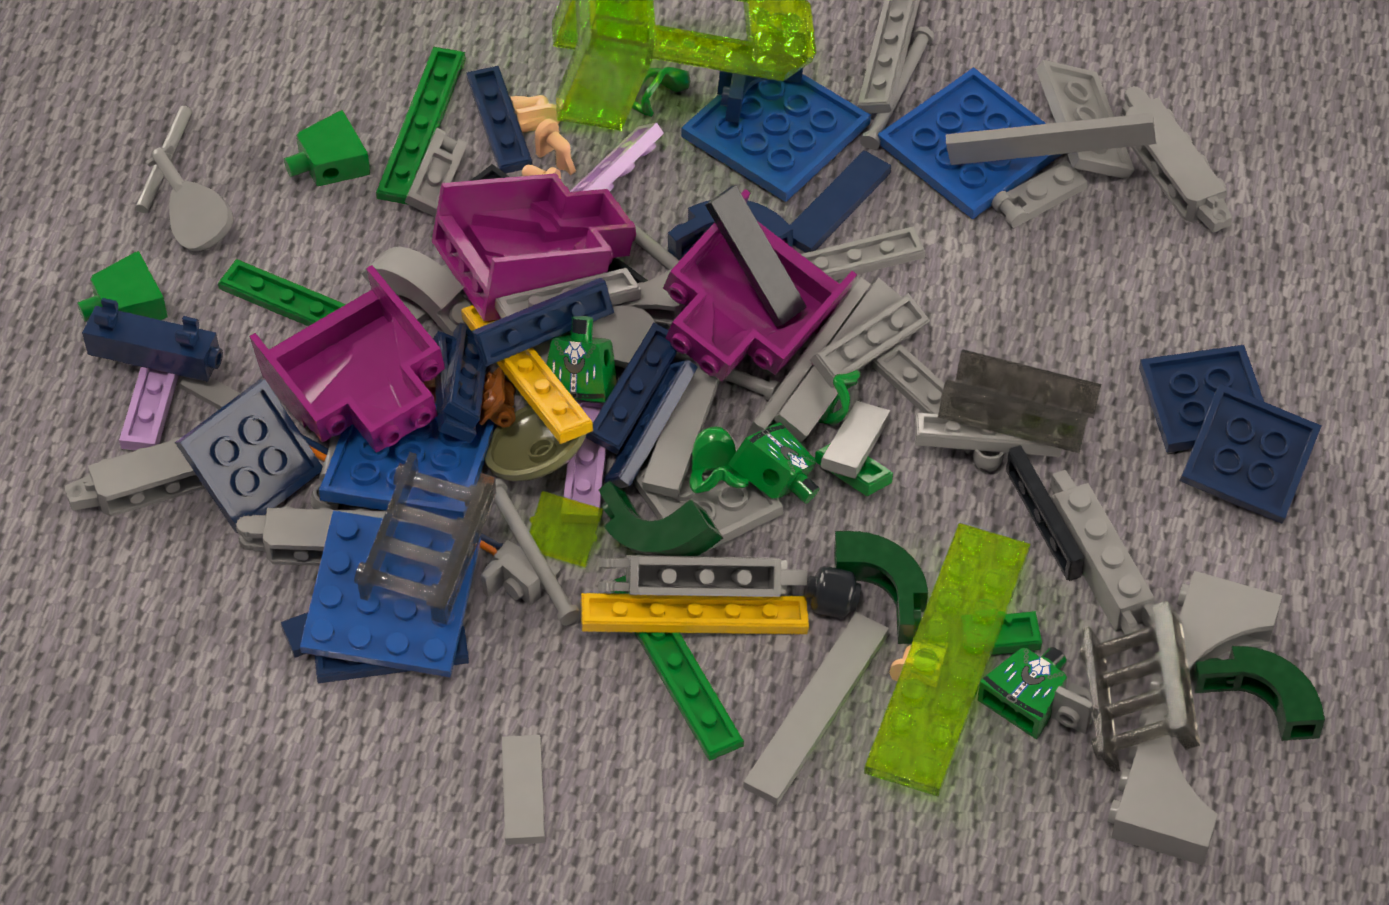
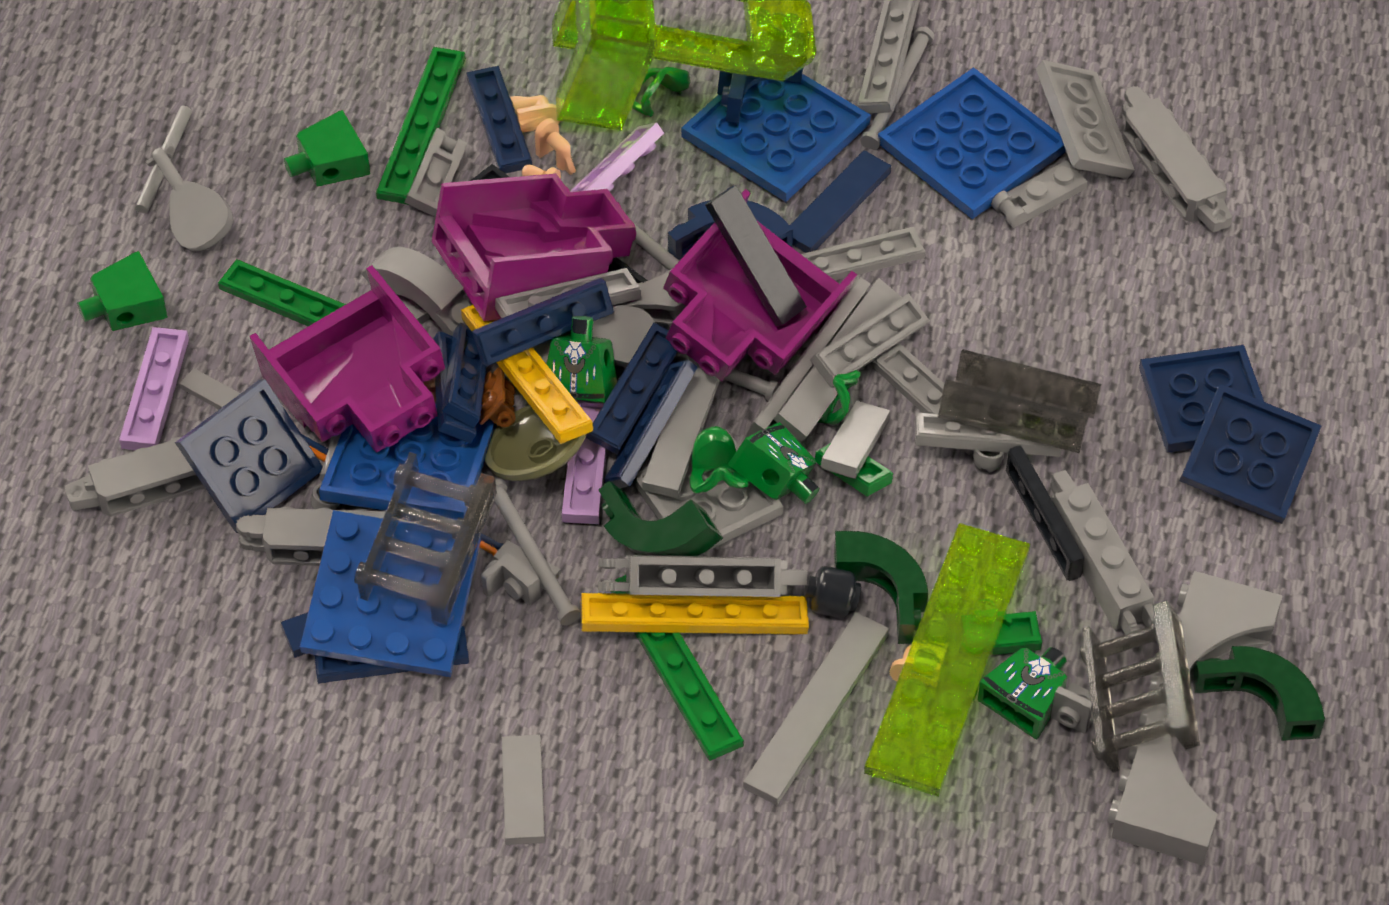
(152, 342): dark blue brick -> none
(565, 528): clear neon green piece -> none
(1051, 139): light grey tile -> none

